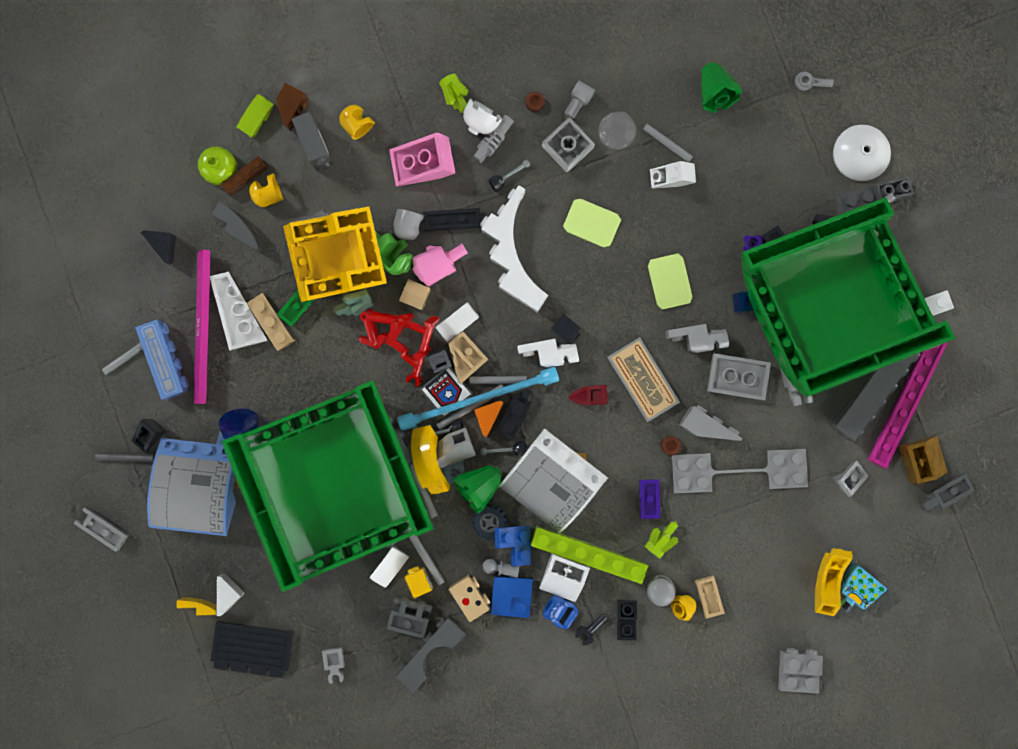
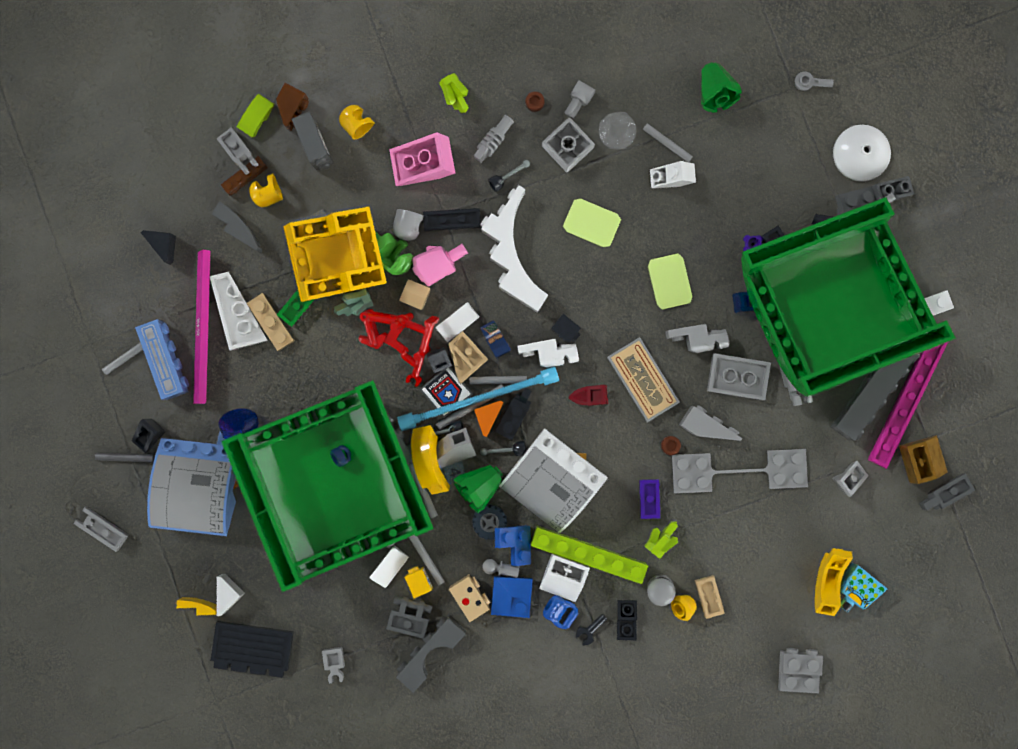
(217, 165): lime cylinder -> none
(236, 149): none -> light grey hinge
(338, 456): none -> dark blue tile
(480, 118): white cylinder -> none
(495, 339): none -> dark blue leg

